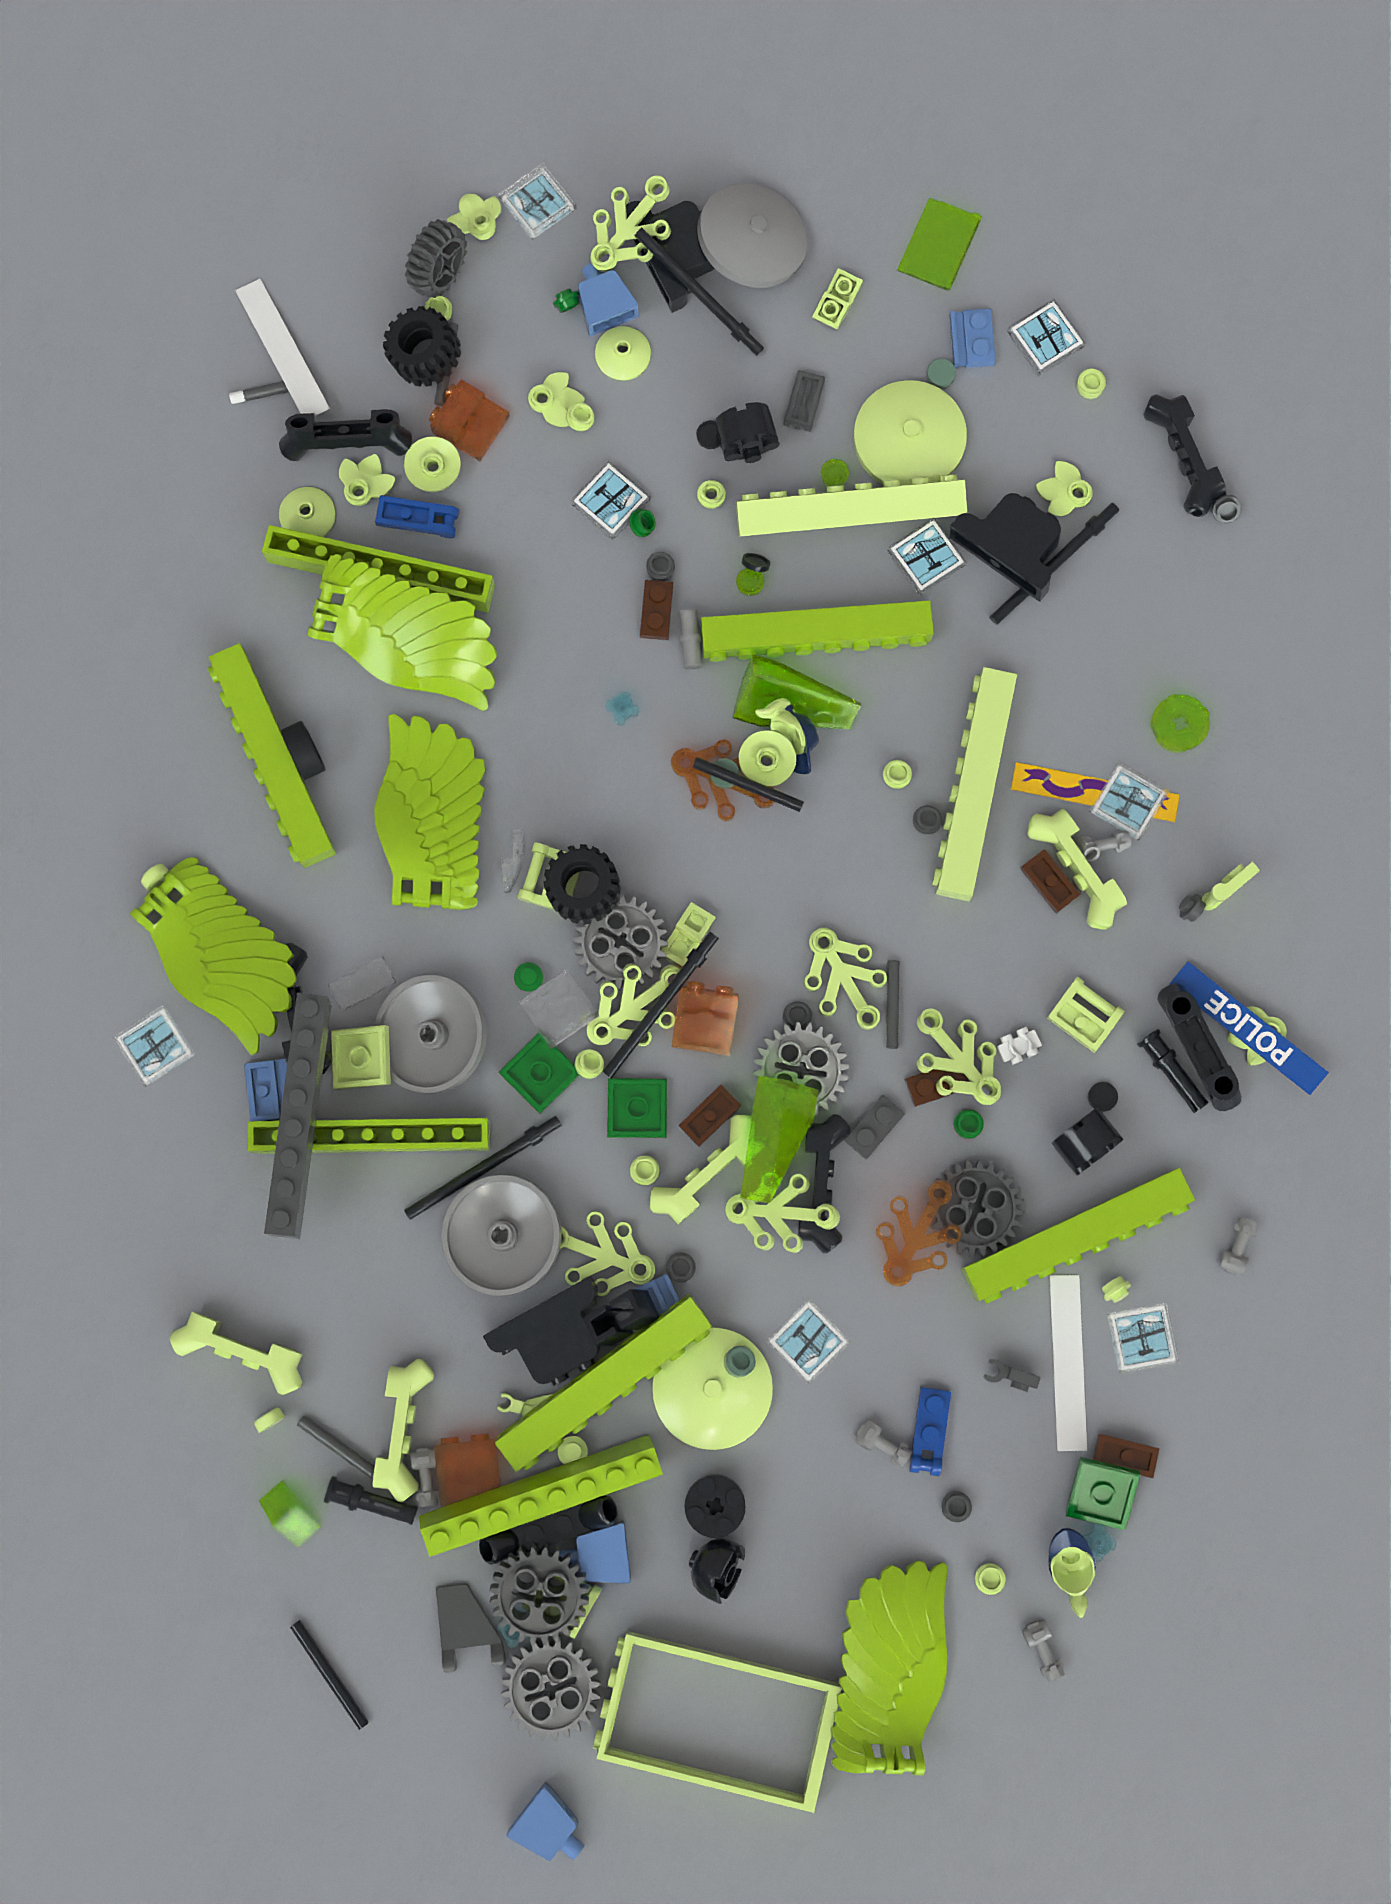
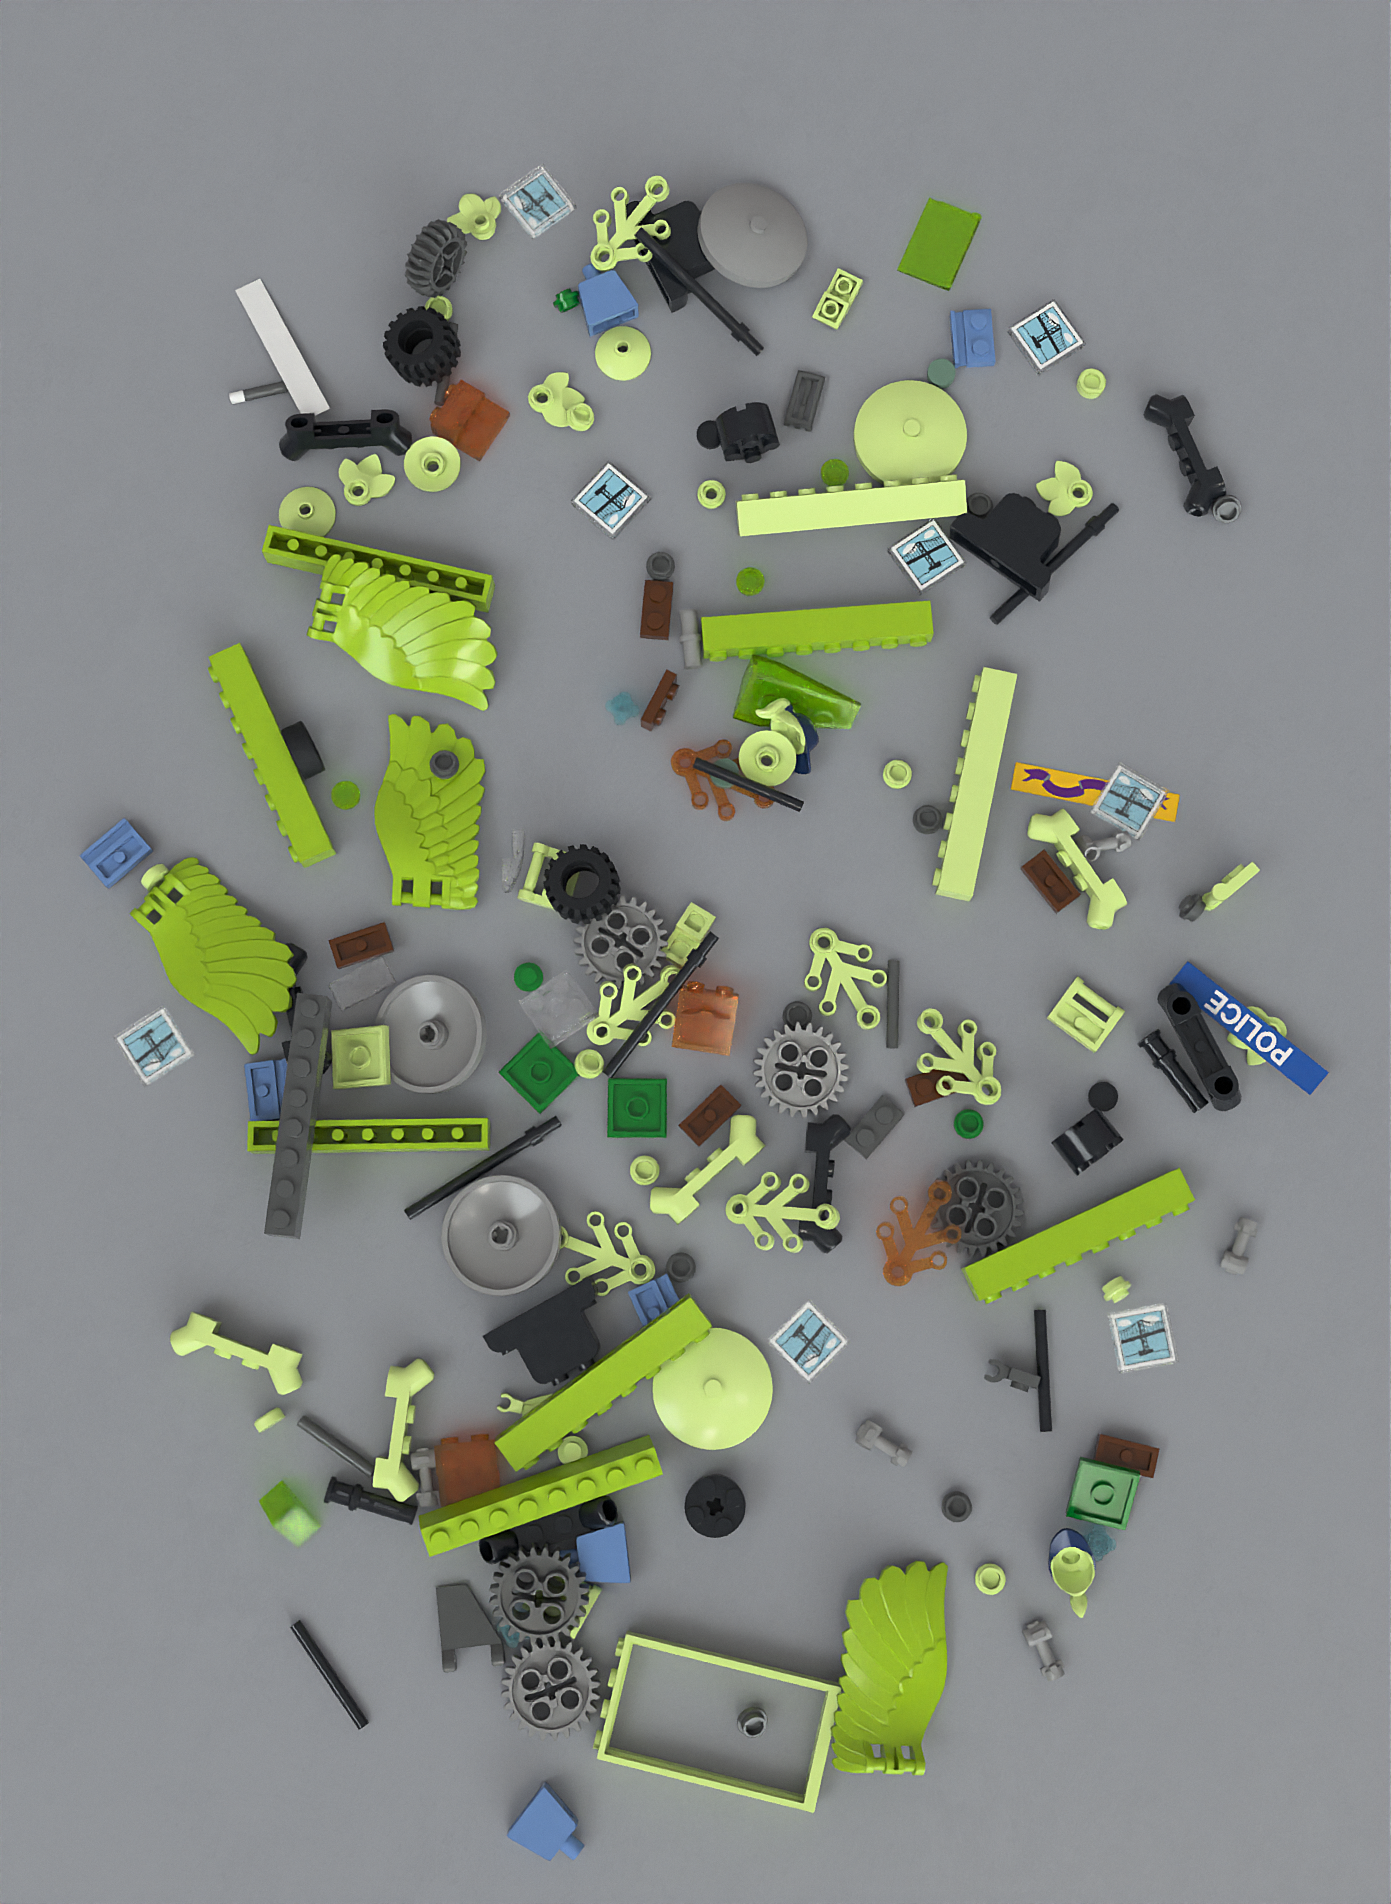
(116, 853): none -> medium blue plate
(345, 795): none -> clear neon green plate
(361, 945): none -> reddish brown plate
(416, 516): blue plate -> none
(444, 764): none -> dark grey plate
(613, 1324): black piece -> none
(642, 522): green plate -> none
(666, 690): none -> reddish brown plate
(715, 1568): black cylinder -> none
(739, 1361): sand green tile -> none
(752, 1722): none -> dark grey plate
(755, 562): black piece -> none
(778, 1126): clear neon green wedge -> none
(930, 1430): blue plate -> none
(979, 505): none -> dark grey plate
(1012, 1048): white piece -> none
(1043, 1370): none -> black bar
(1068, 1363): white sticker -> none
(1176, 707): clear neon green plate -> none

